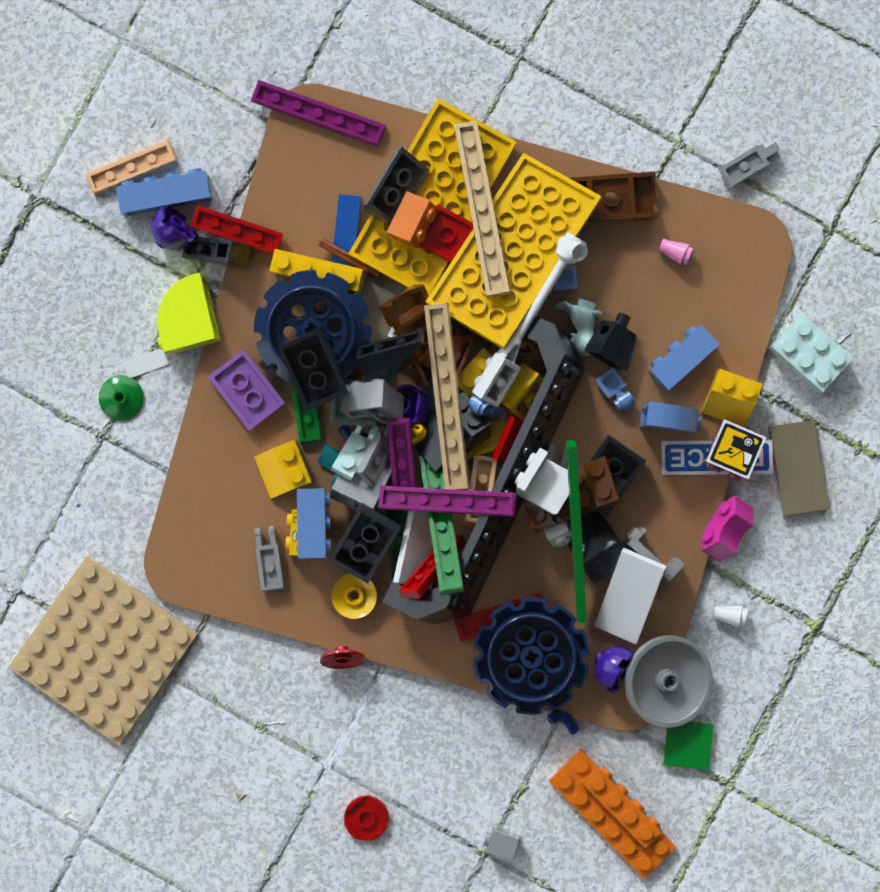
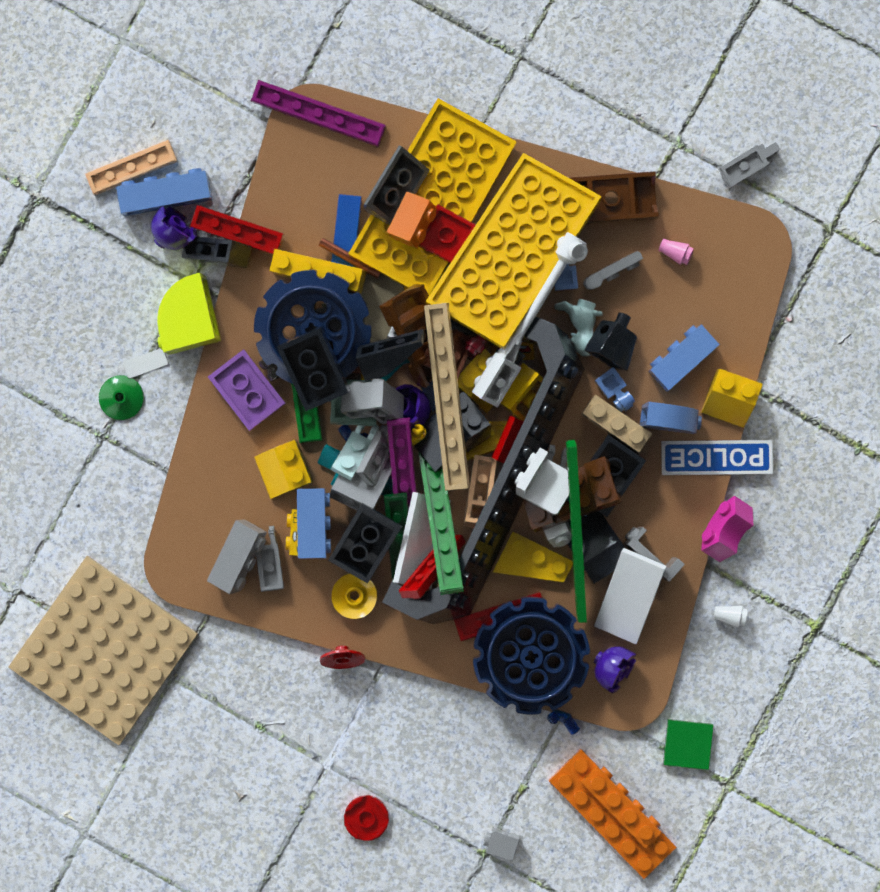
(237, 556): none -> light grey brick
(447, 501): magenta tile -> none
(475, 346): none -> dark red plate
(482, 209): tan plate -> none
(484, 408): medium blue plate -> none
(531, 560): none -> yellow wing
(611, 271): none -> light grey hinge
(616, 423): none -> tan brick
(668, 681): light grey dish -> none
(734, 450): piece -> none
(798, 468): dark tan tile -> none
(810, 353): light aqua brick -> none

